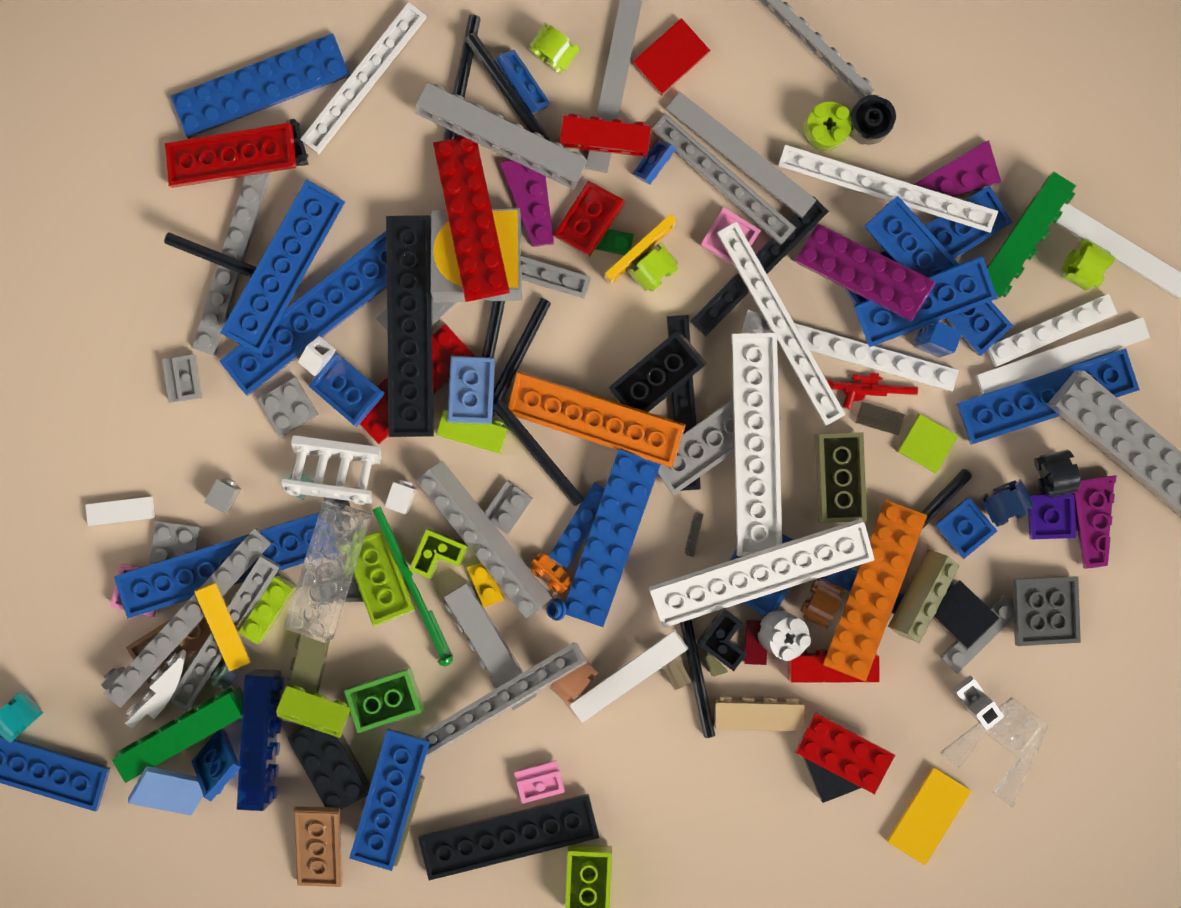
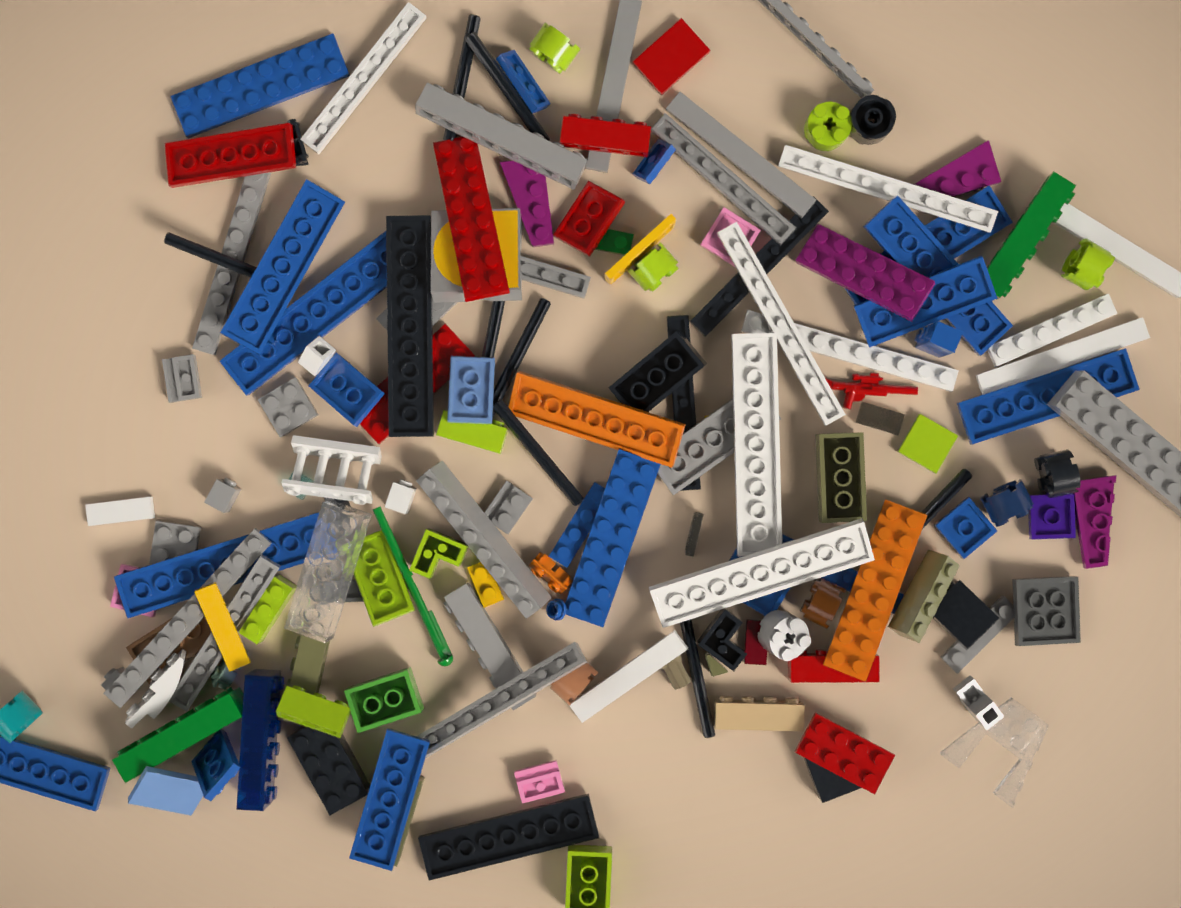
(318, 846): medium nougat tile -> none
(928, 815): yellow tile -> none

